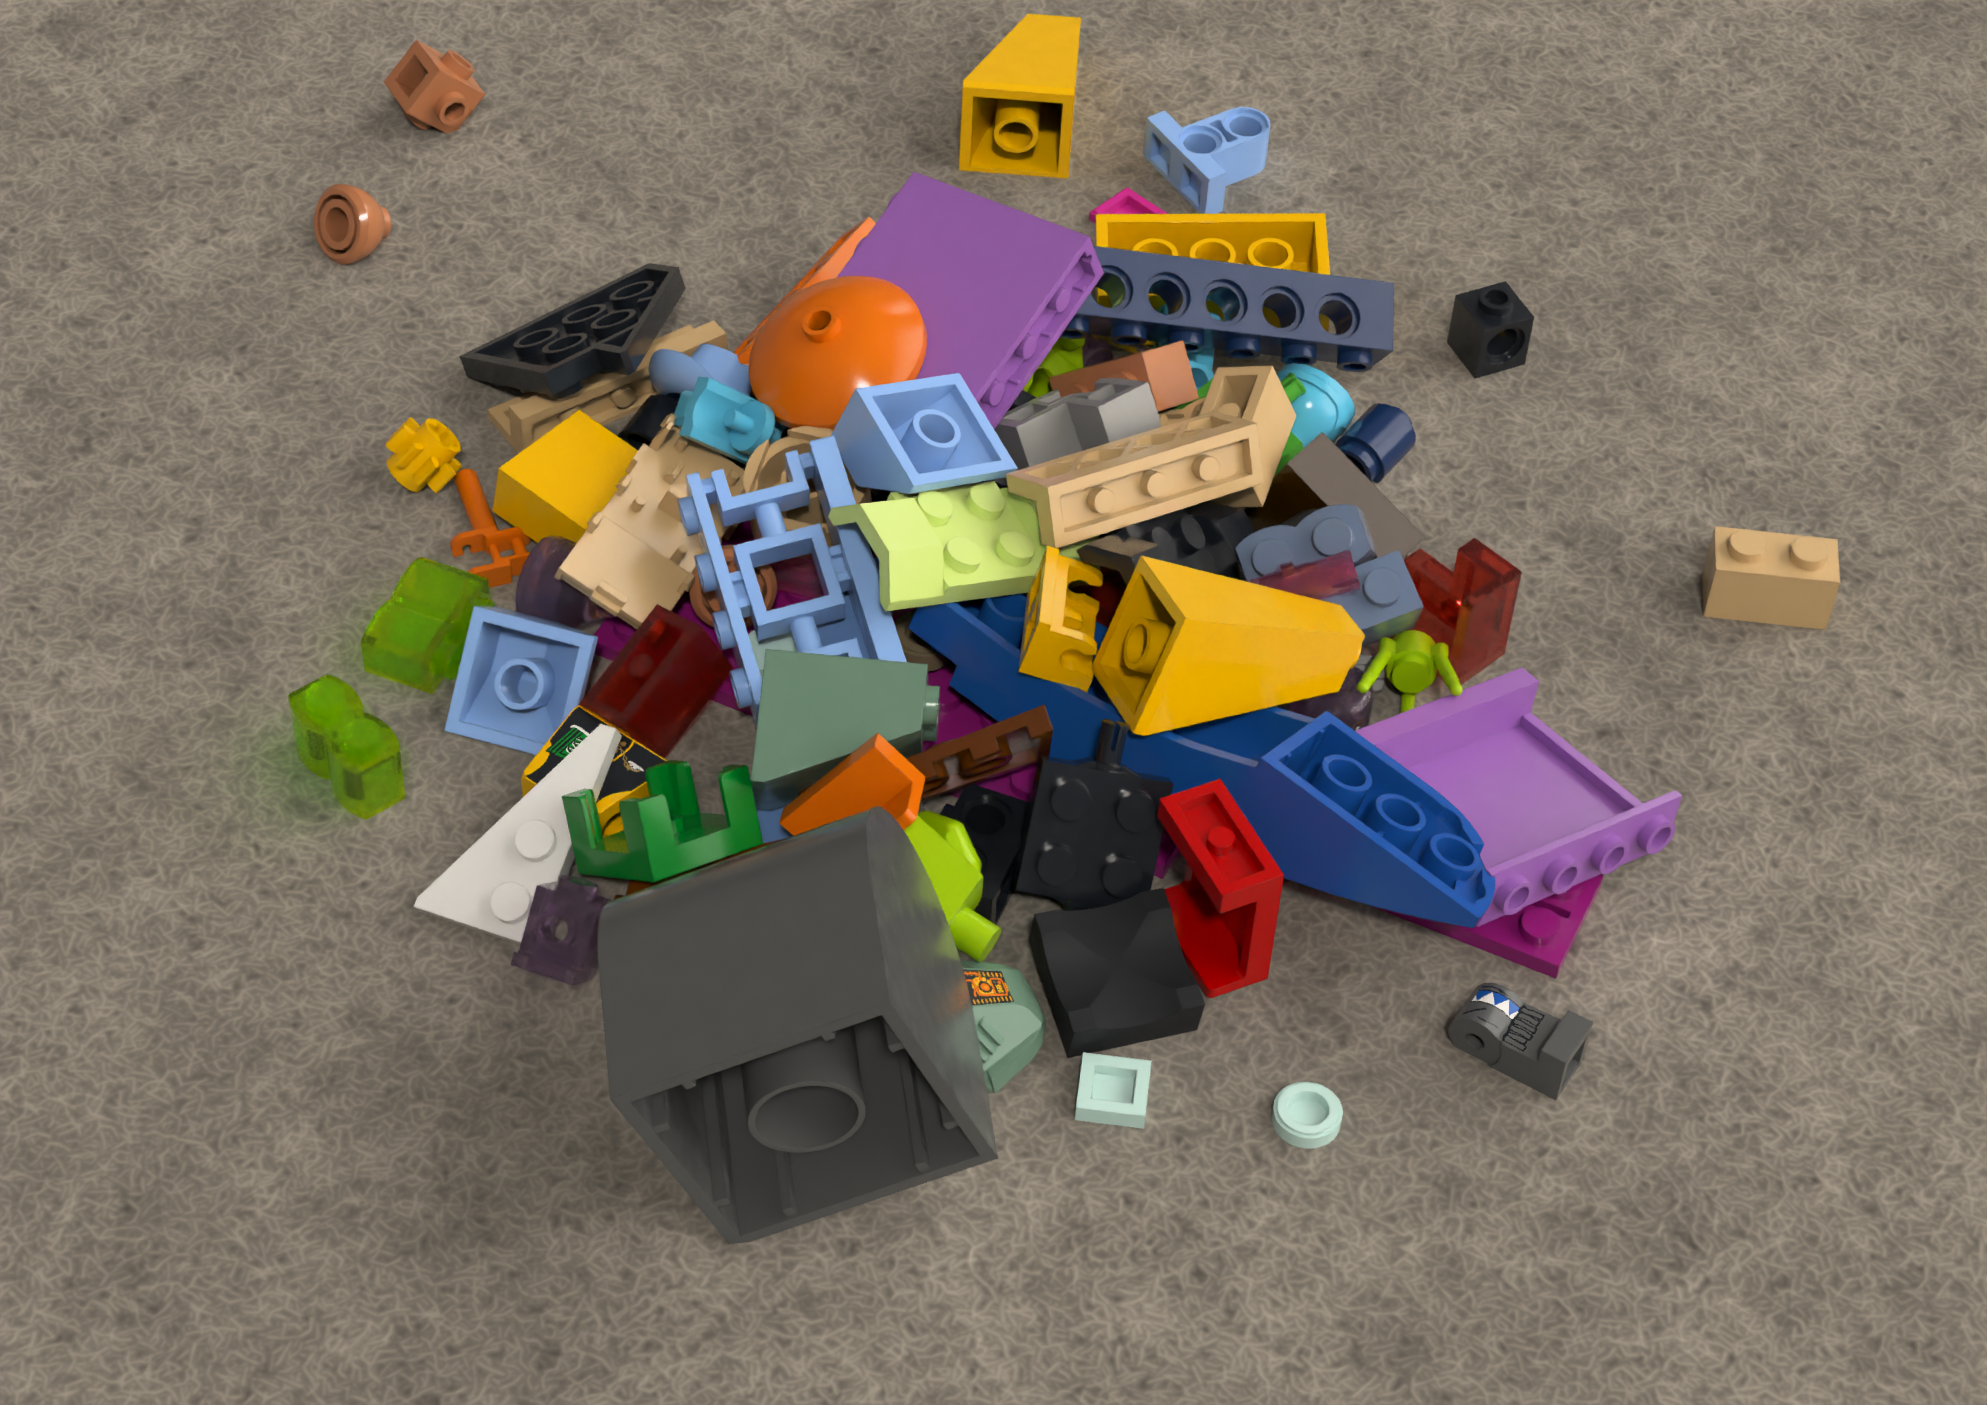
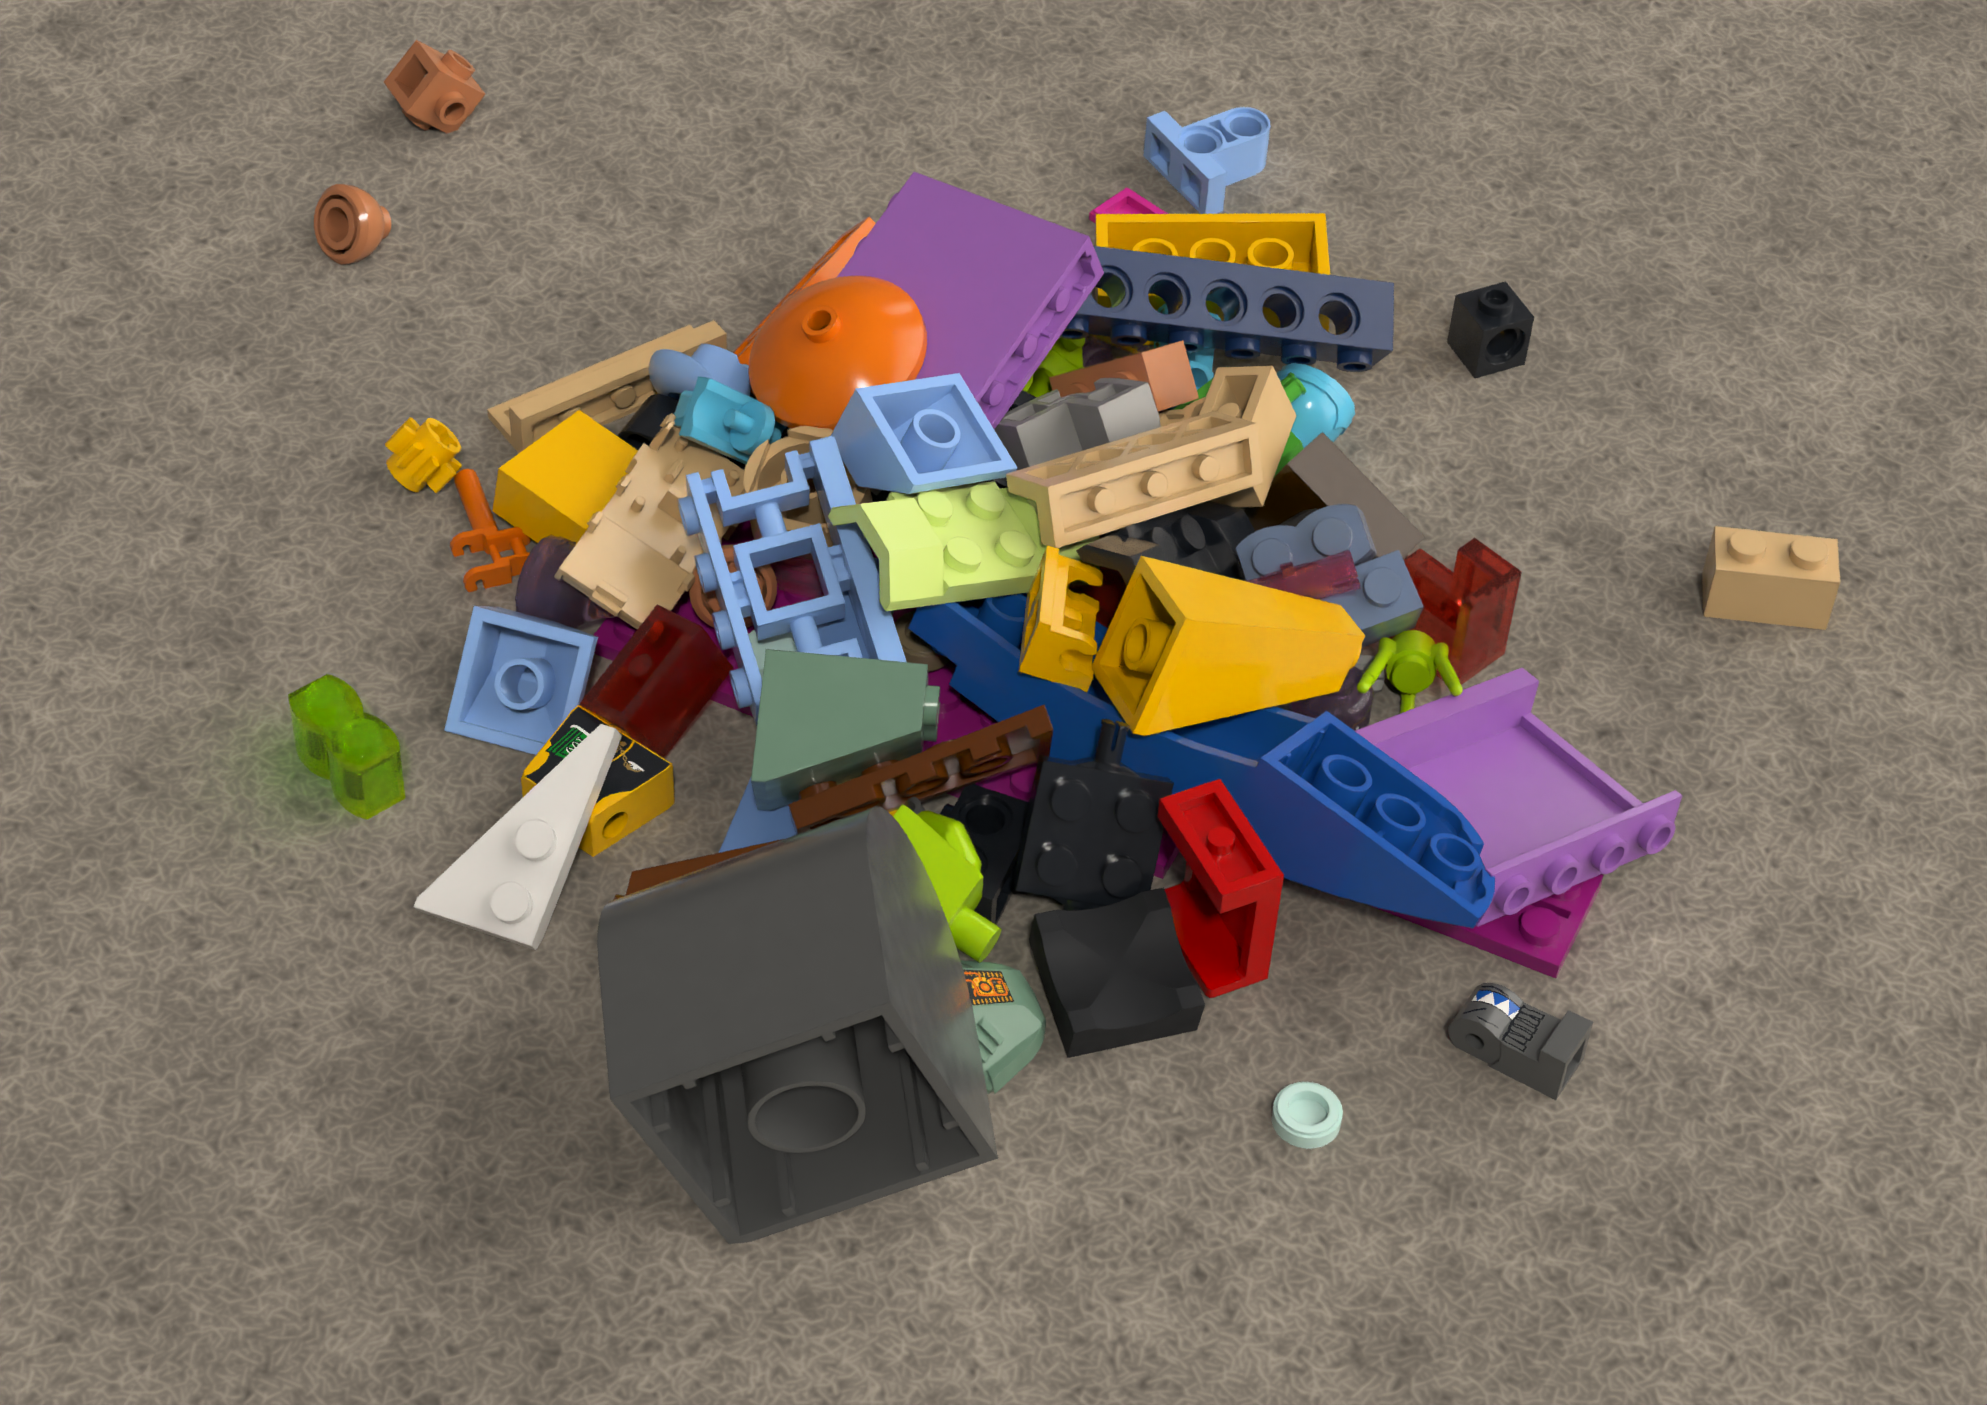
(424, 625): clear neon green brick -> none
(576, 956): clear purple brick -> none
(590, 335): black wing -> none
(664, 830): green panel -> none
(863, 780): orange panel -> none
(1023, 101): yellow slope -> none
(1113, 1090): light aqua tile -> none
(1378, 440): dark blue brick -> none

